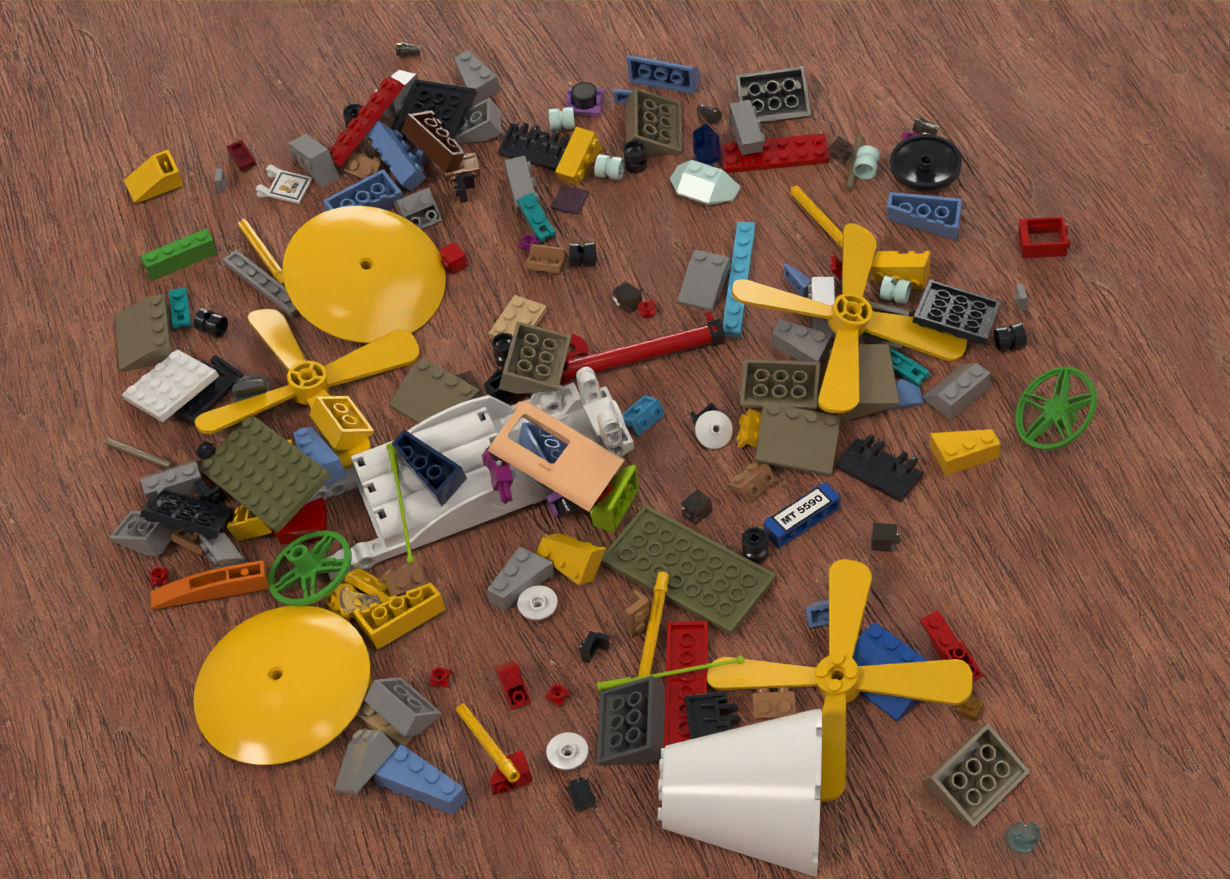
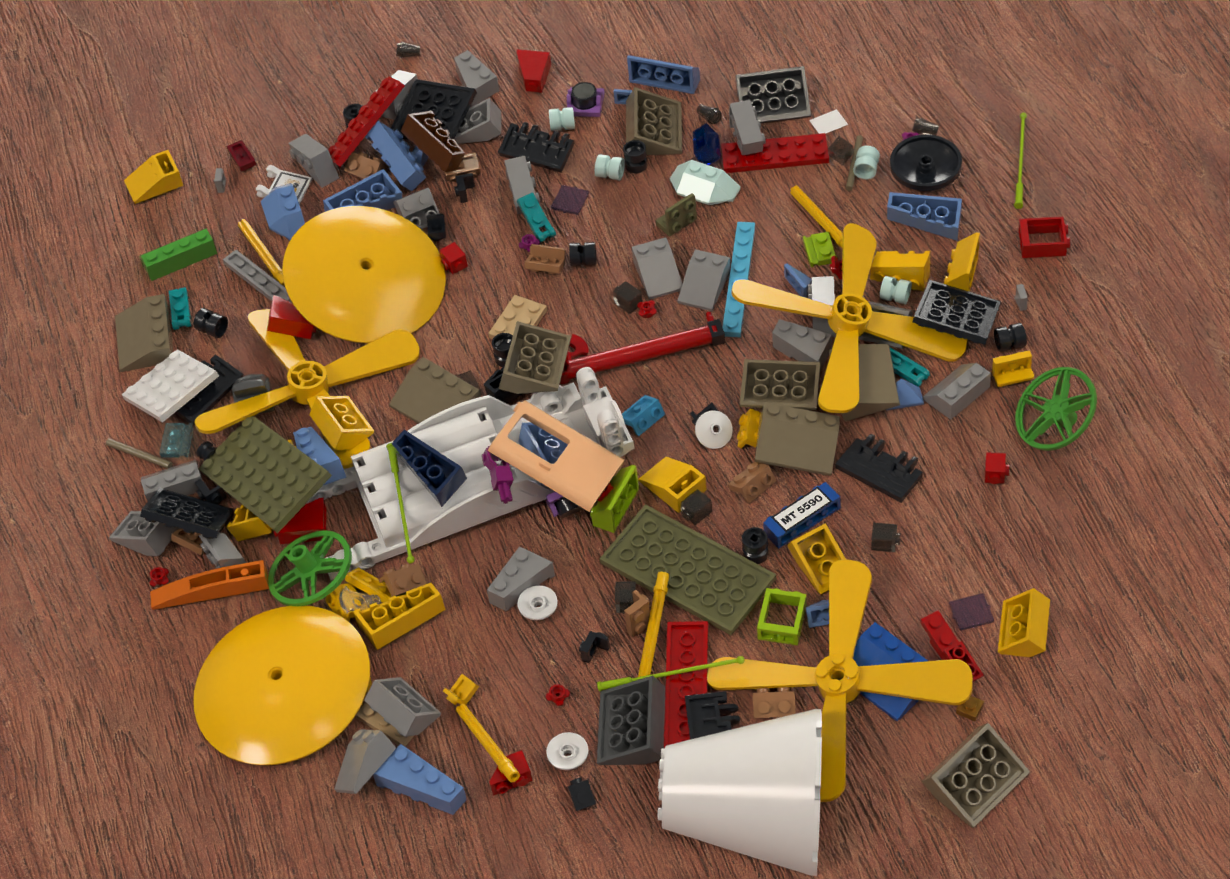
(176, 440): none -> clear light blue plate
(283, 211): none -> medium blue wedge
(287, 320): none -> red slope
(436, 227): none -> black bracket
(440, 672): red plate -> none
(461, 691): none -> yellow bracket
(512, 684): red slope -> none
(534, 69): none -> red slope
(572, 557): yellow wedge -> none
(578, 156): yellow wedge -> none
(624, 595): none -> clear smoke brick
(657, 268): none -> light grey slope
(673, 481): none -> yellow slope
(678, 215): none -> olive bracket
(776, 632): none -> lime window
(815, 555): none -> yellow slope
(819, 249): none -> lime plate
(828, 122): none -> white sticker
(964, 263): none -> yellow slope
(964, 449): yellow wedge -> none
(971, 612): none -> piece
(996, 468): none -> red brick
(1012, 368): none -> yellow bracket
(1019, 186): none -> lime piece
(1023, 837): clear light blue hair -> none
(1024, 624): none -> yellow slope

